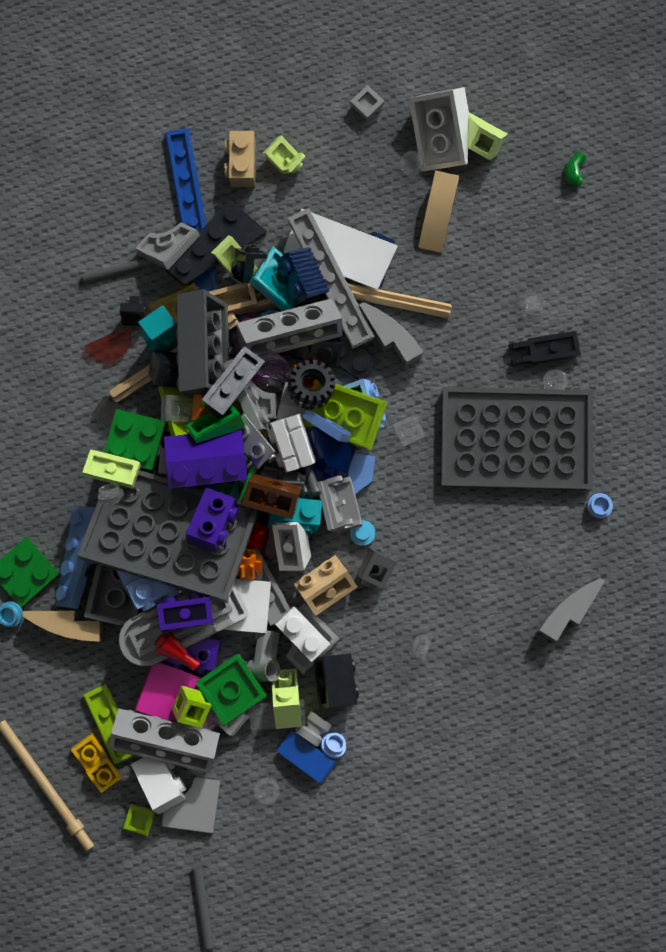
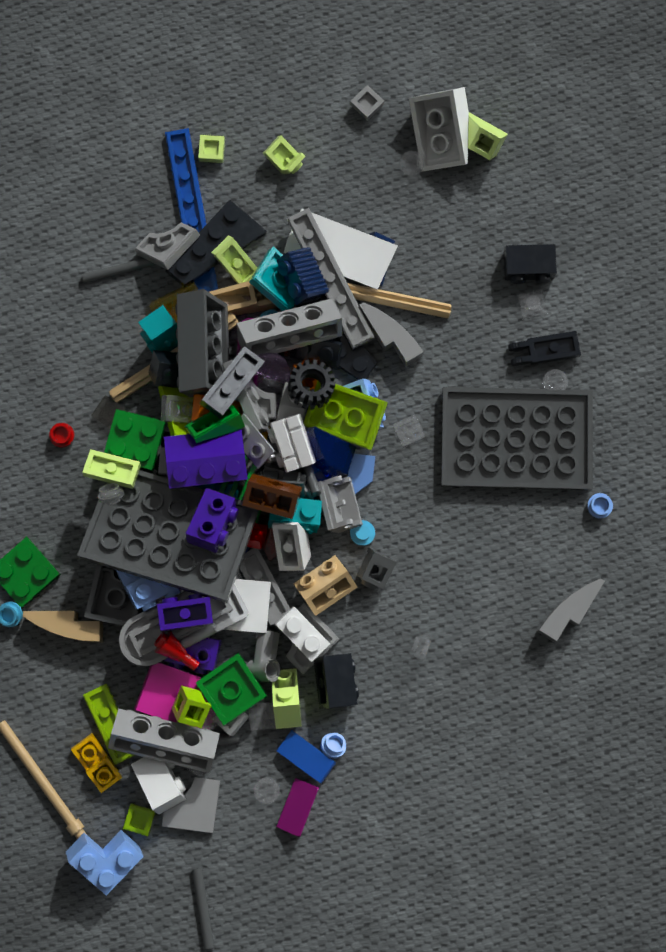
(61, 435): none -> red plate
(73, 569): medium blue wing -> none
(106, 865): none -> light blue brick
(112, 345): clear red tile -> none
(133, 311): black tile -> none
(211, 148): none -> yellowish green plate
(241, 158): tan brick -> none
(243, 263): black bracket -> none
(250, 565): orange gear -> none
(297, 807): none -> magenta slope
(315, 727): light grey wheel -> none
(327, 426): medium blue tile -> none
(438, 211): tan slope -> none
(530, 263): none -> black brick
(572, 171): green arm -> none

